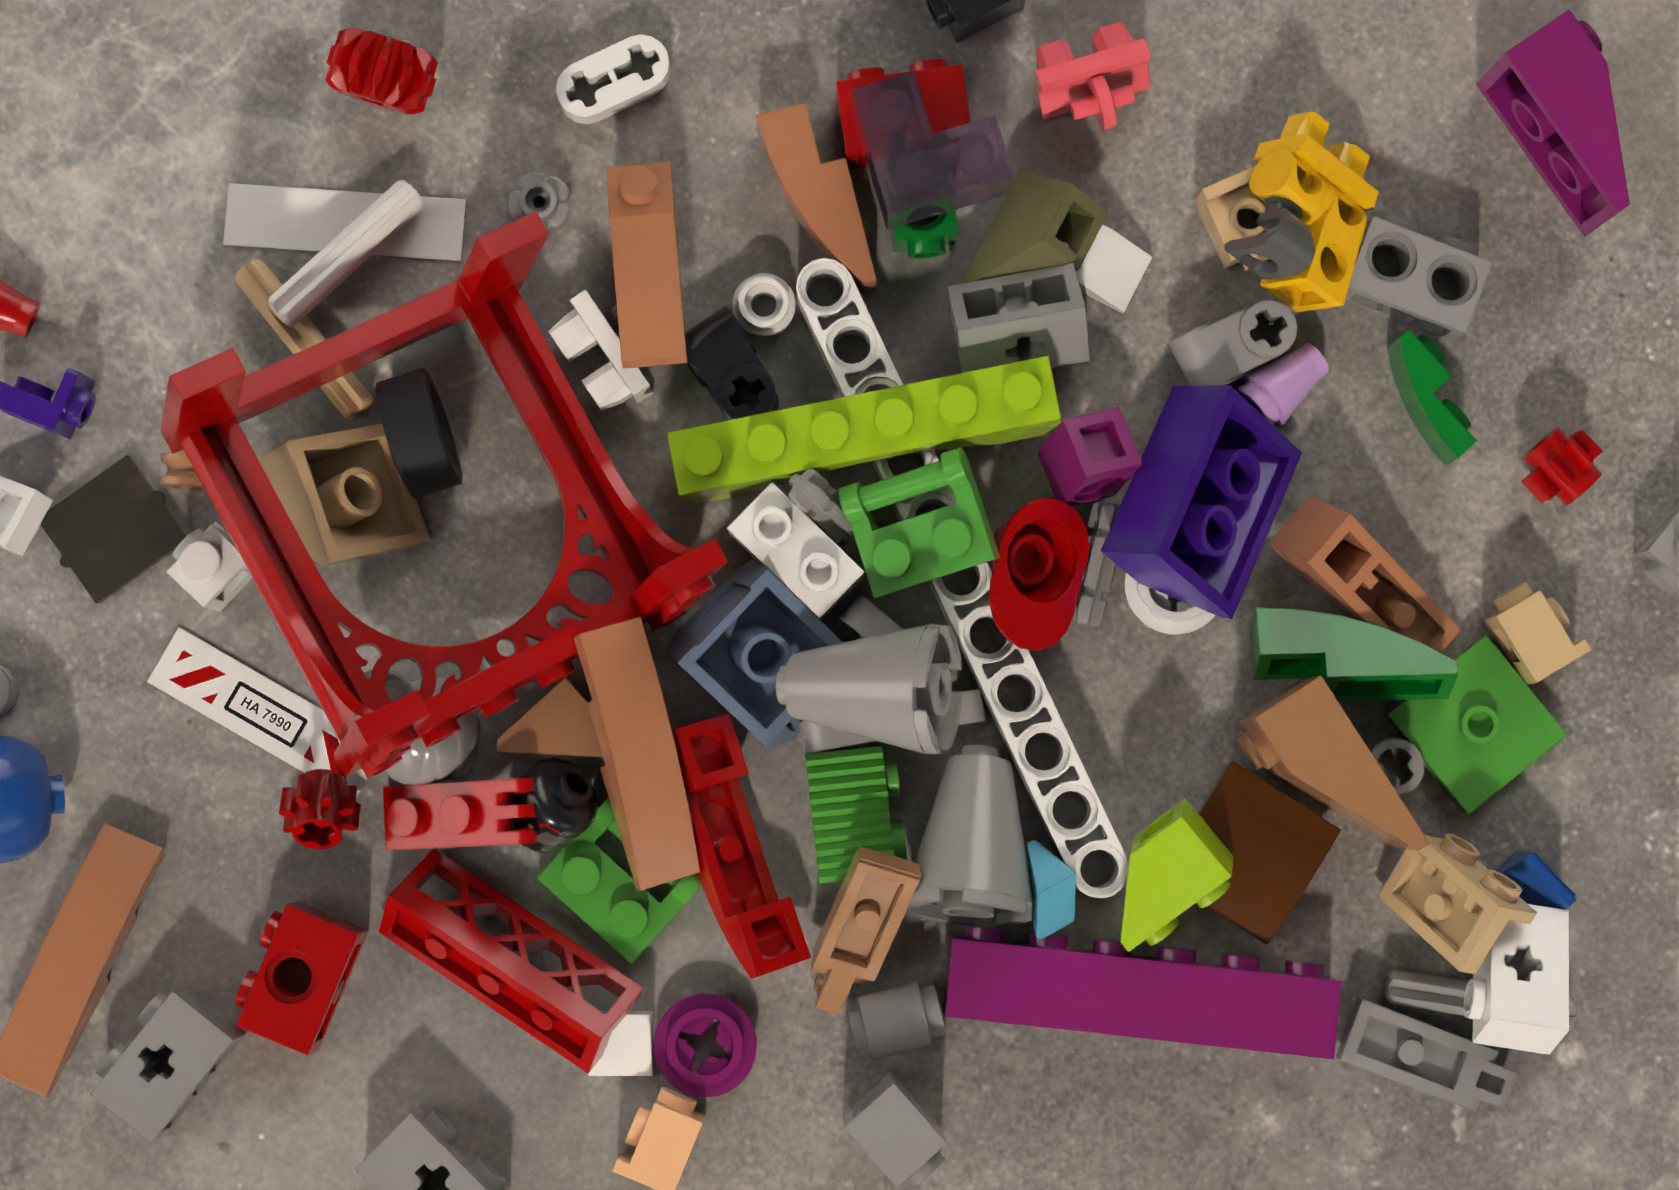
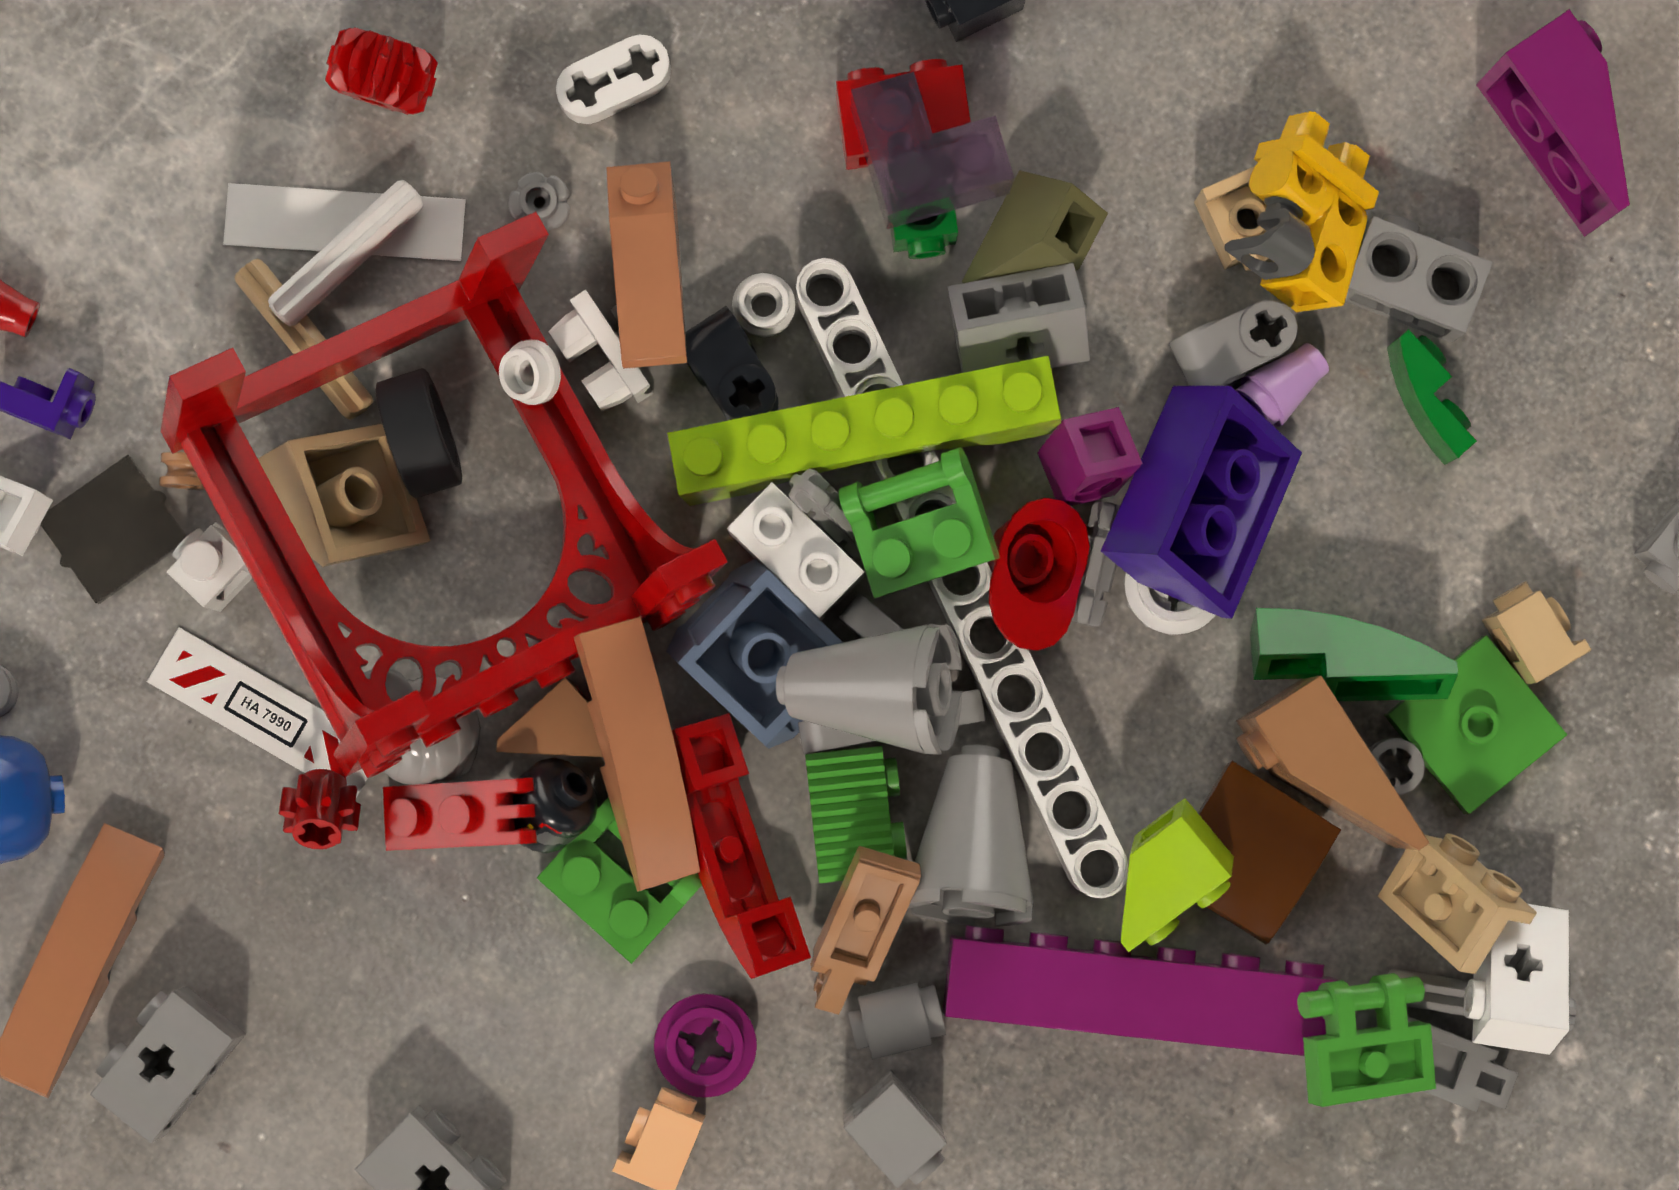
(329, 950): red brick -> none
(498, 976): red fence -> none
(530, 372): none -> white plate
(629, 1047): white slope -> none
(817, 192): nougat slope -> none
(1052, 890): medium azure slope -> none
(1094, 81): coral hips -> none
(1112, 269): white slope -> none
(1359, 574): nougat slope -> none
(1371, 1061): none -> bright green plate
(1537, 880): blue slope -> none
(1562, 466): red gear -> none

